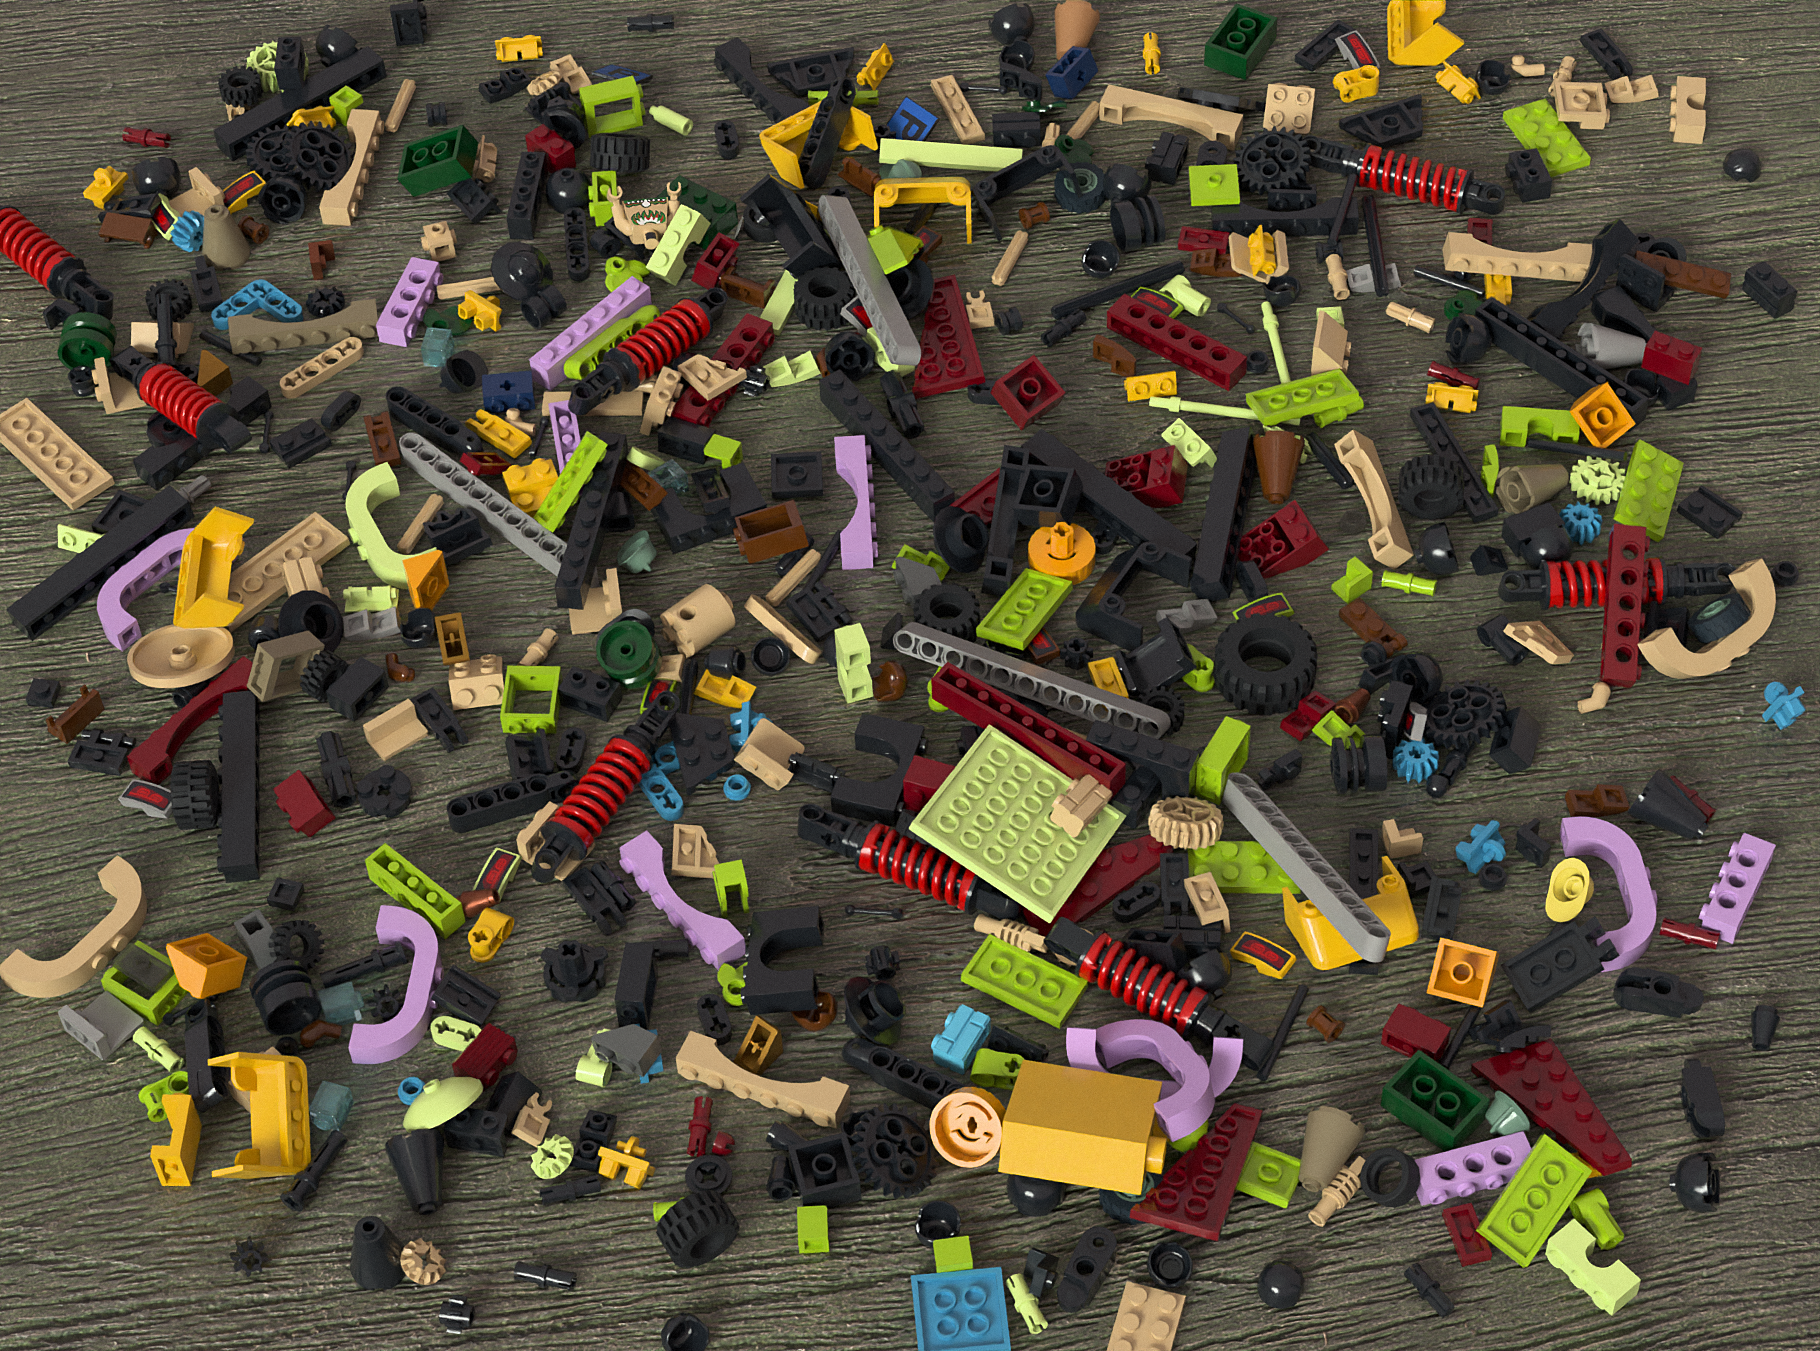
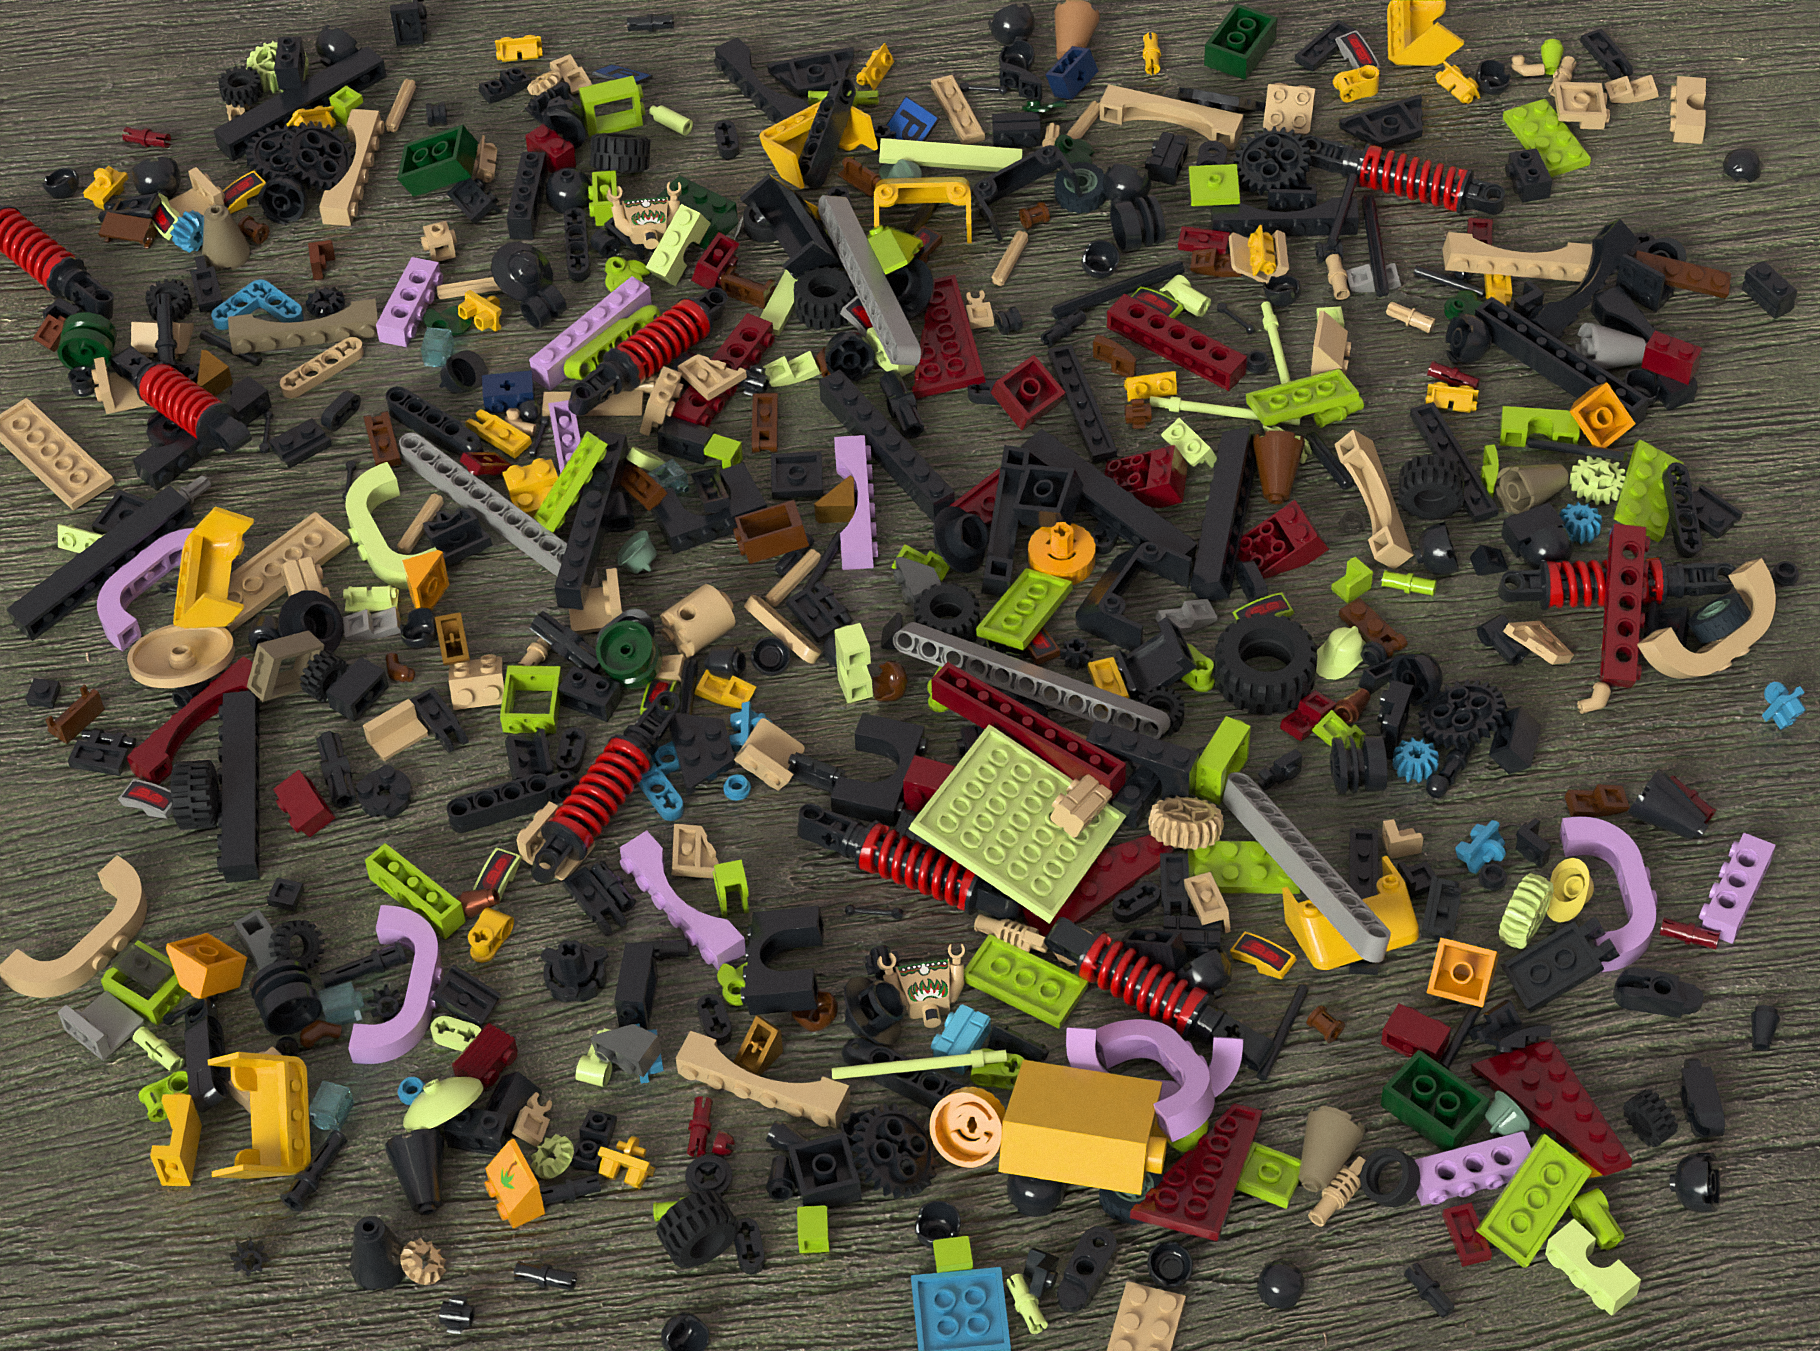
(50, 332): none -> copper bracket
(61, 183): none -> black hair
(514, 1186): none -> light orange slope
(529, 410): none -> black hinge
(565, 642): none -> black piece
(754, 1245): none -> black beam
(765, 422): none -> reddish brown plate
(837, 504): none -> pearl gold slope
(927, 987): none -> tan torso
(976, 1058): none -> yellowish green bar
(1082, 403): none -> black plate
(1138, 413): none -> reddish brown gear
(1340, 653): none -> yellowish green piece
(1415, 721): light grey slope -> none
(1526, 911): none -> yellowish green gear
(1531, 298): none -> black bracket
(1551, 55): none -> lime cone
(1650, 1118): none -> black tyre
(1686, 510): none -> black beam

